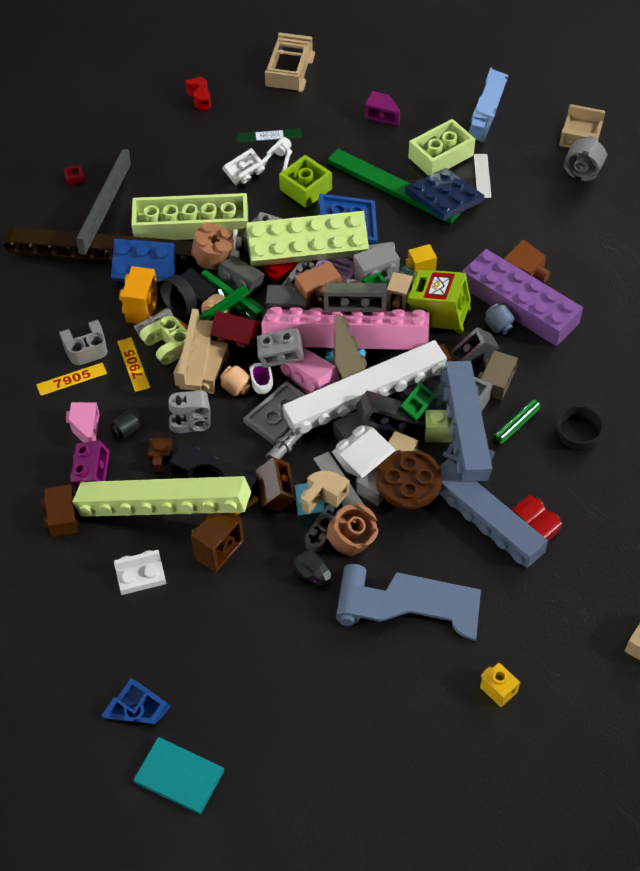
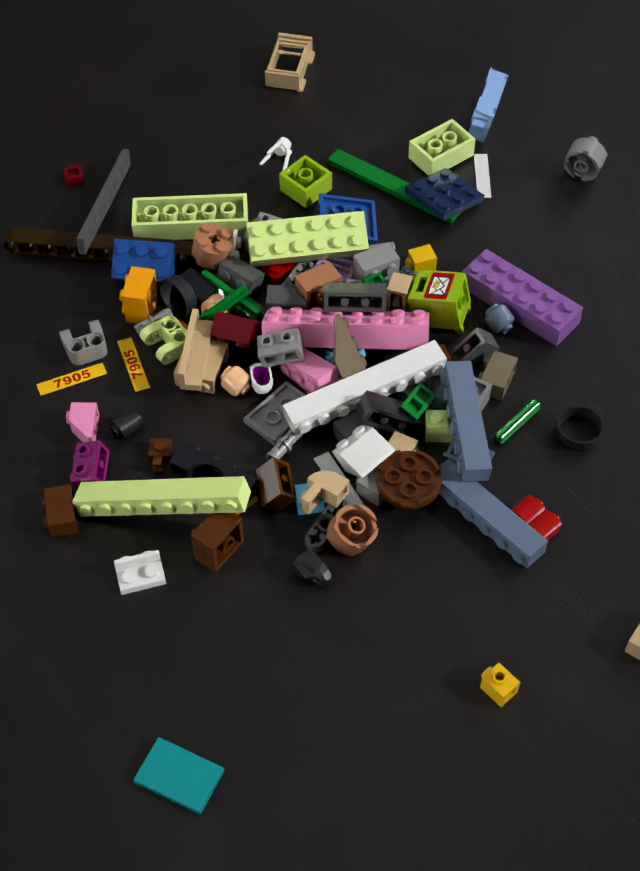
(136, 705): blue slope -> none
(192, 413): light grey piece -> none
(198, 90): red leg -> none
(244, 167): white bracket -> none
(269, 135): sticker -> none
(382, 109): magenta slope -> none
(405, 596): sand blue door -> none
(529, 260): dark orange torso -> none
(581, 123): tan panel -> none

